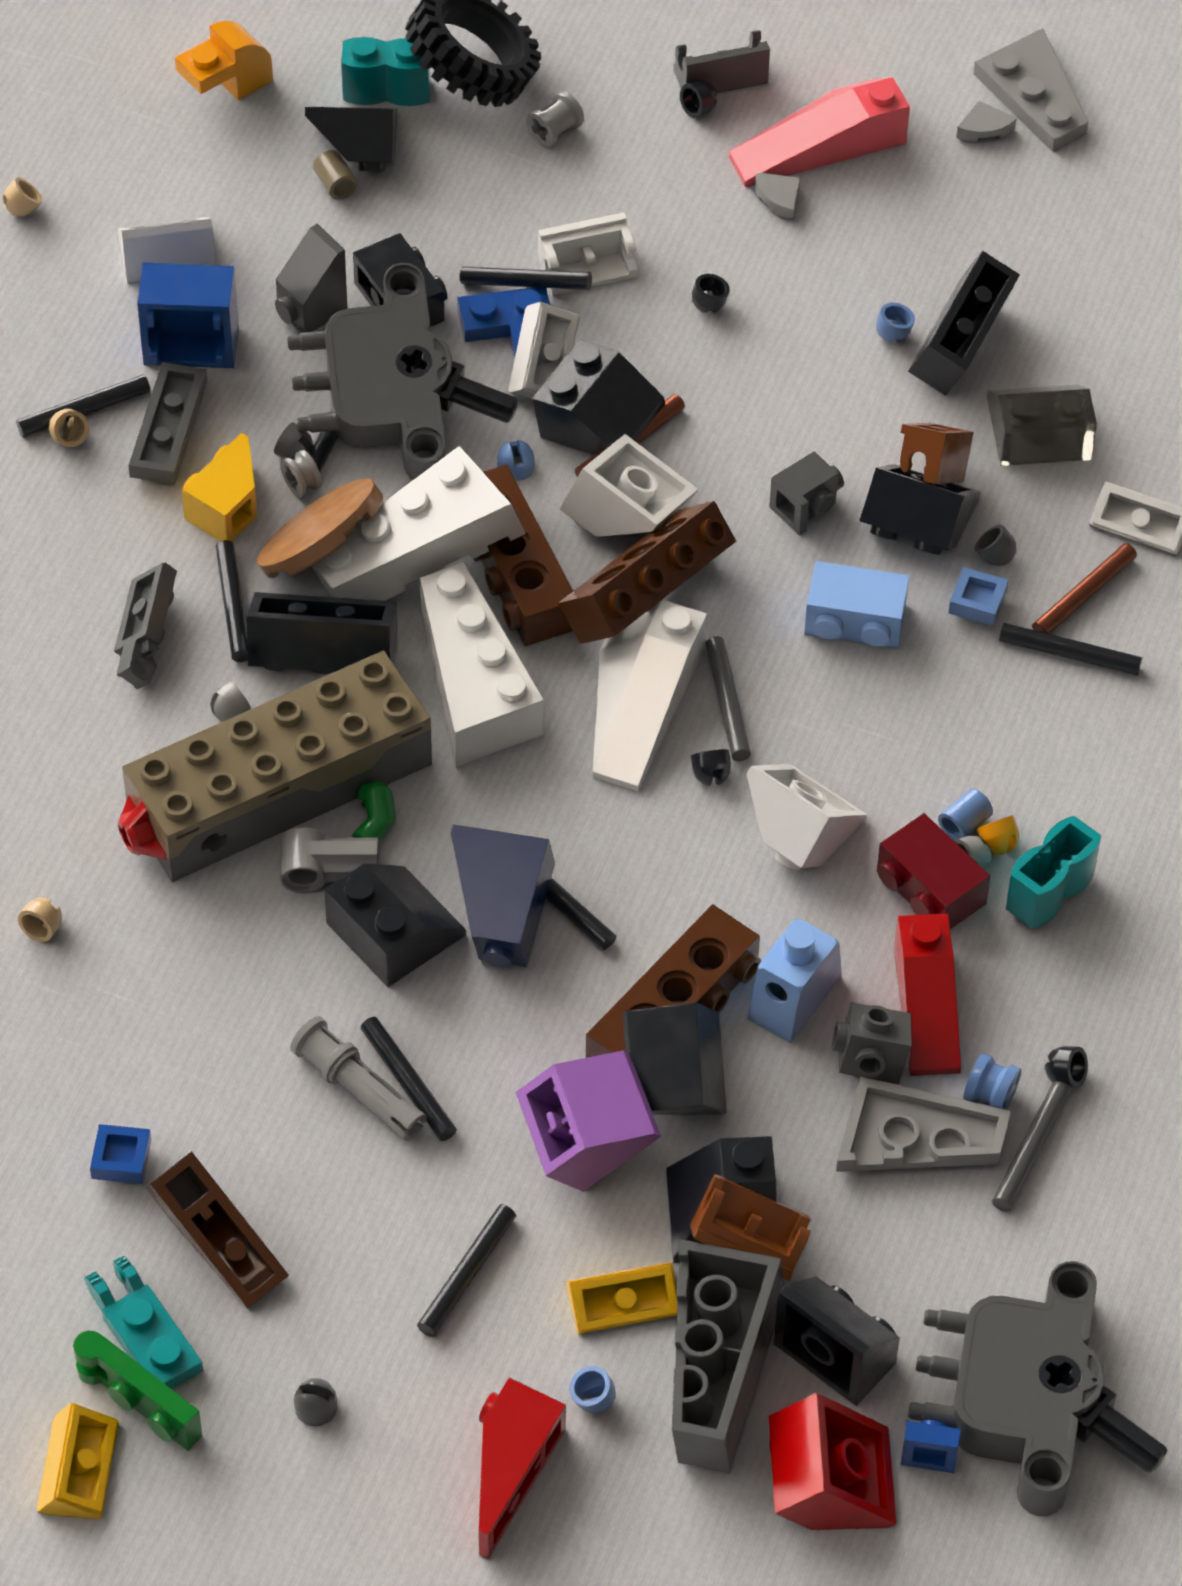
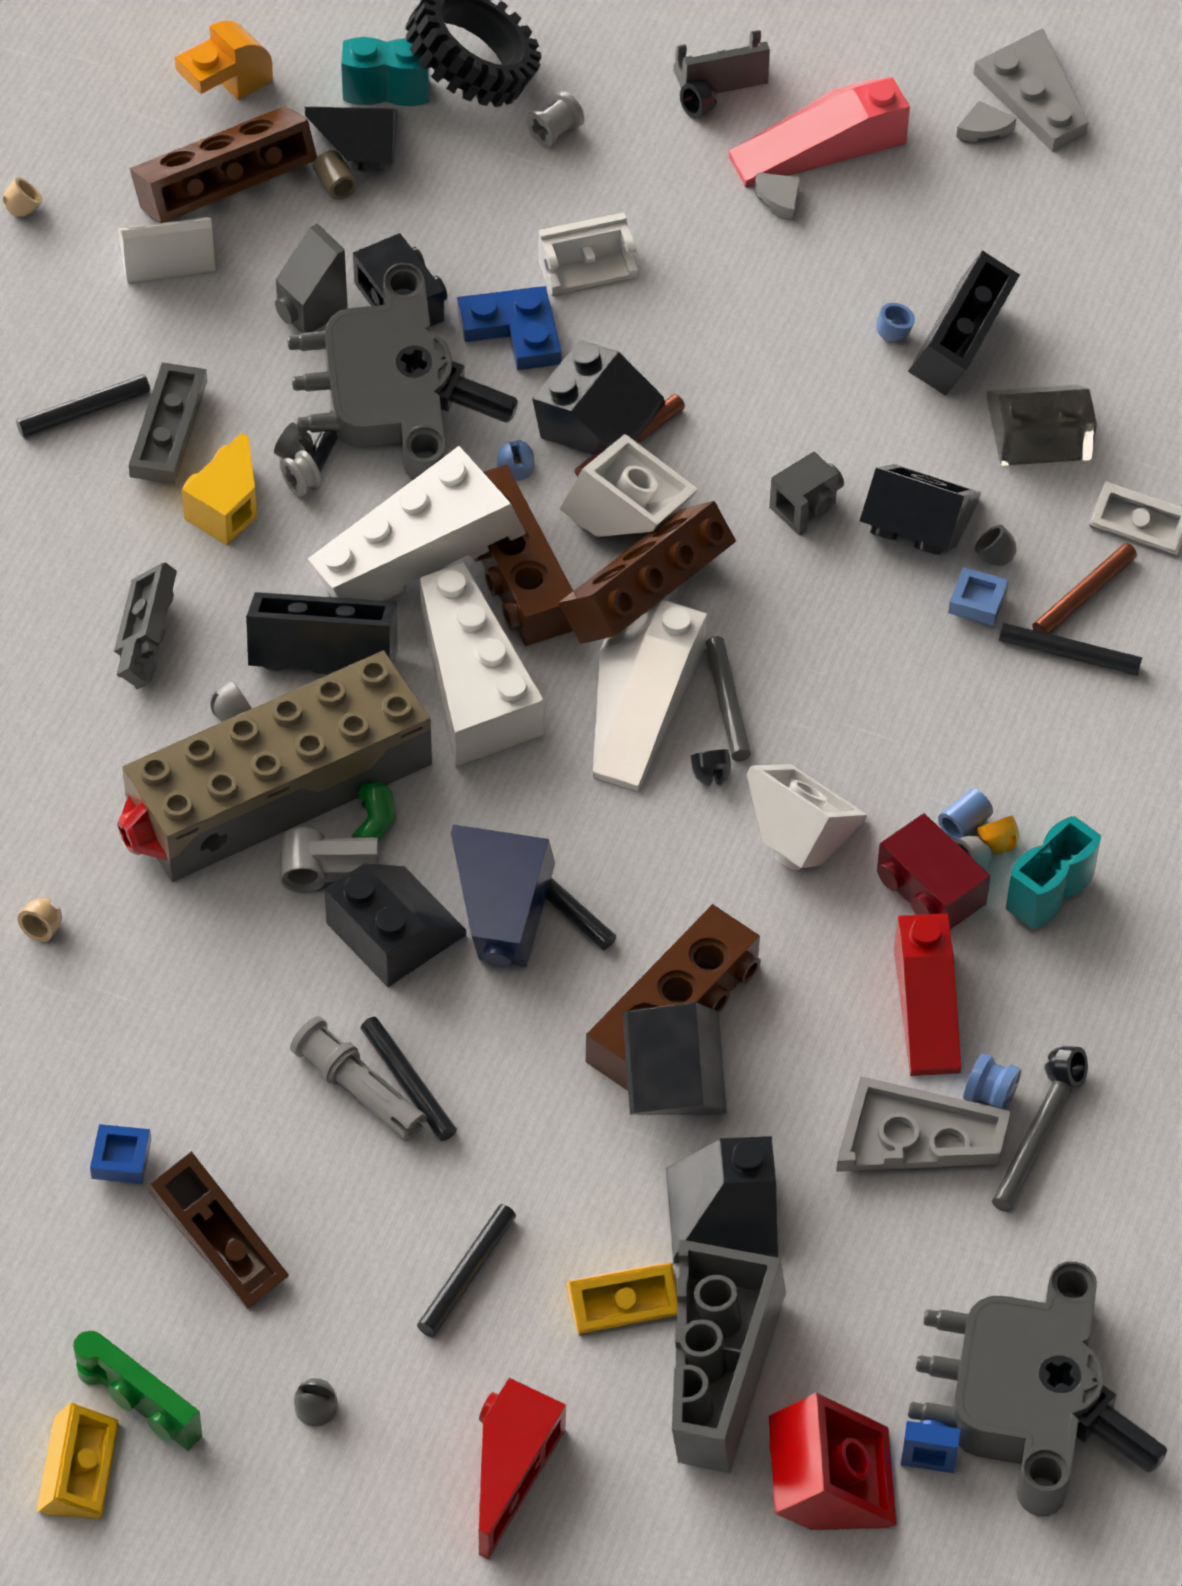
(74, 431): tan hinge -> none
(145, 1326): teal hinge -> none
(188, 315): blue container -> none
(223, 164): none -> reddish brown brick
(232, 600): black bar -> none
(319, 528): medium nougat tile -> none
(525, 278): black bar -> none
(543, 344): white slope -> none
(587, 1117): medium lavender slope -> none
(590, 1383): medium blue hinge -> none
(716, 295): black hinge -> none
(750, 1223): dark orange hinge -> none
(806, 967): light blue torso -> none
(834, 1337): black slope -> none
(856, 604): light blue brick -> none
(873, 1042): dark grey brick -> none
(944, 447): dark orange hinge -> none

